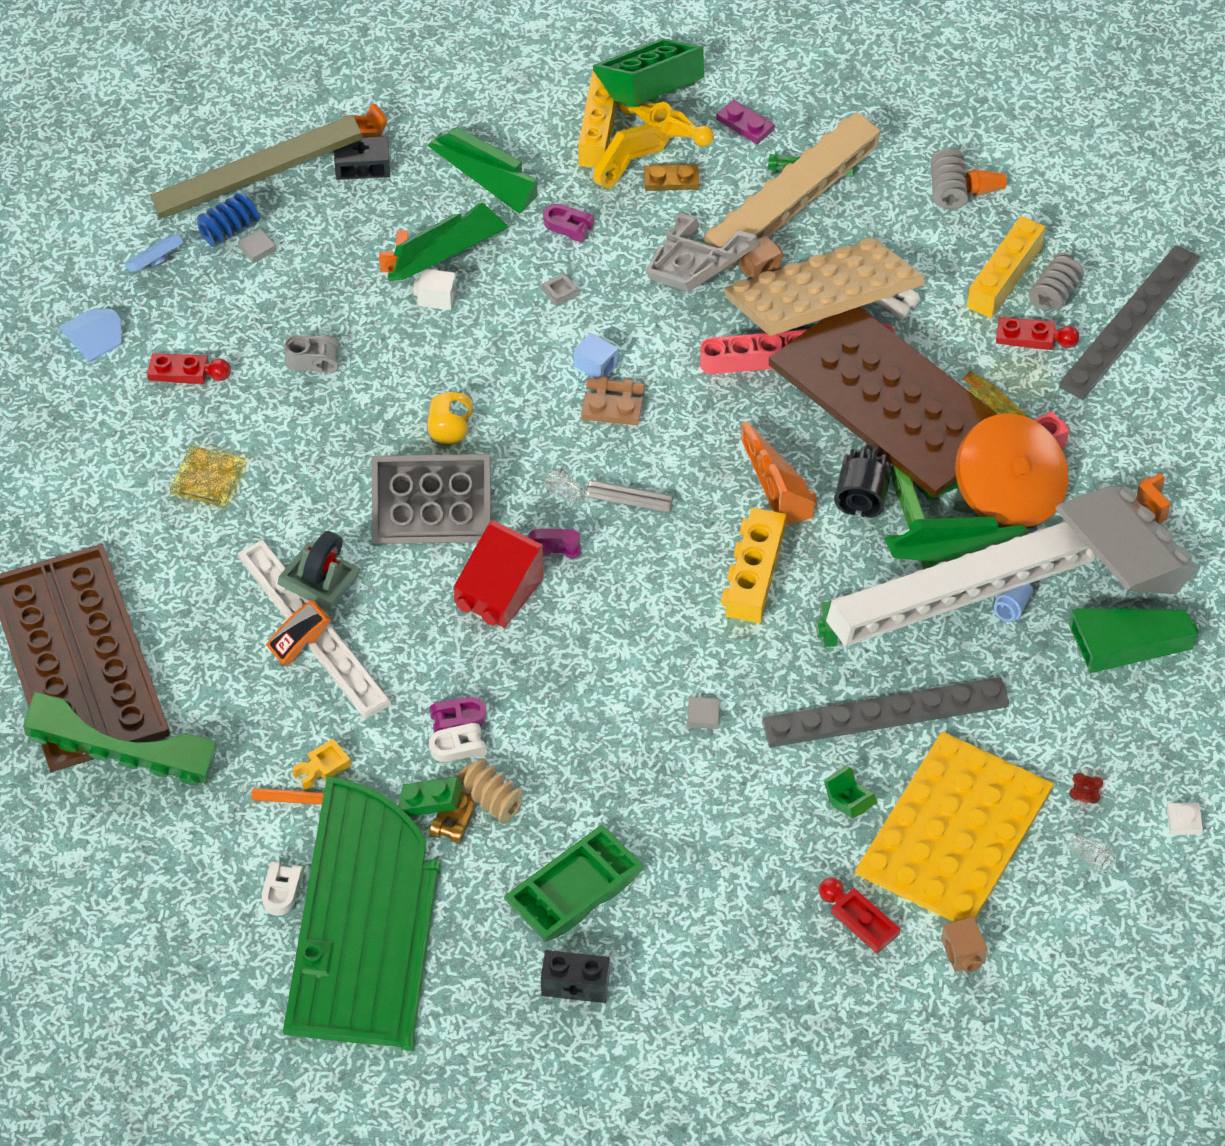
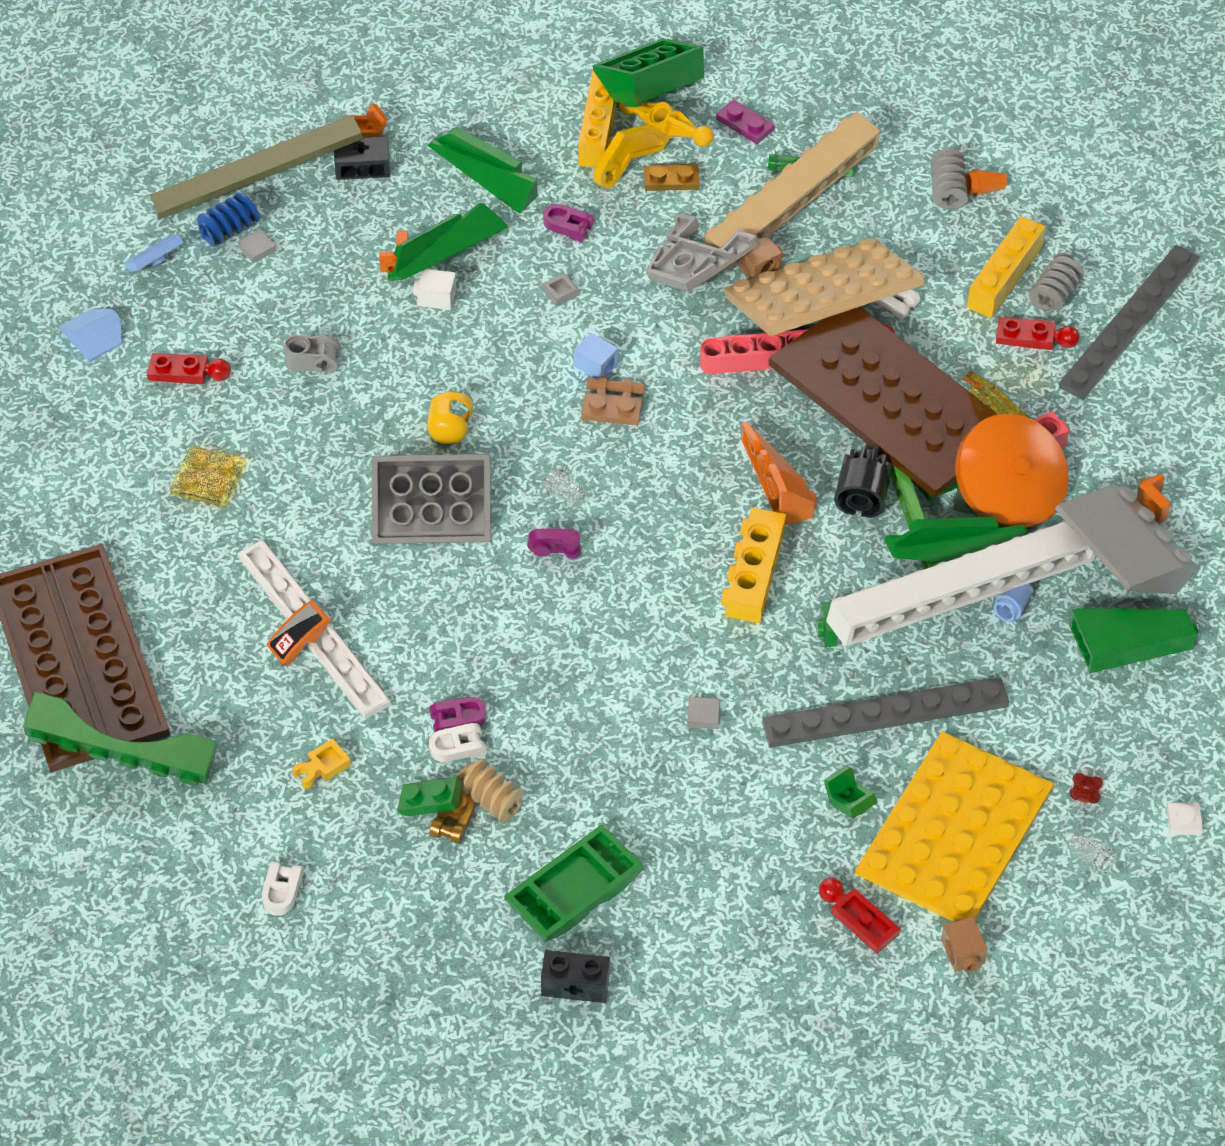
(289, 796): orange bar -> none
(320, 571): sand green plate -> none
(363, 923): green door -> none
(499, 575): red slope -> none
(629, 496): light grey axle -> none

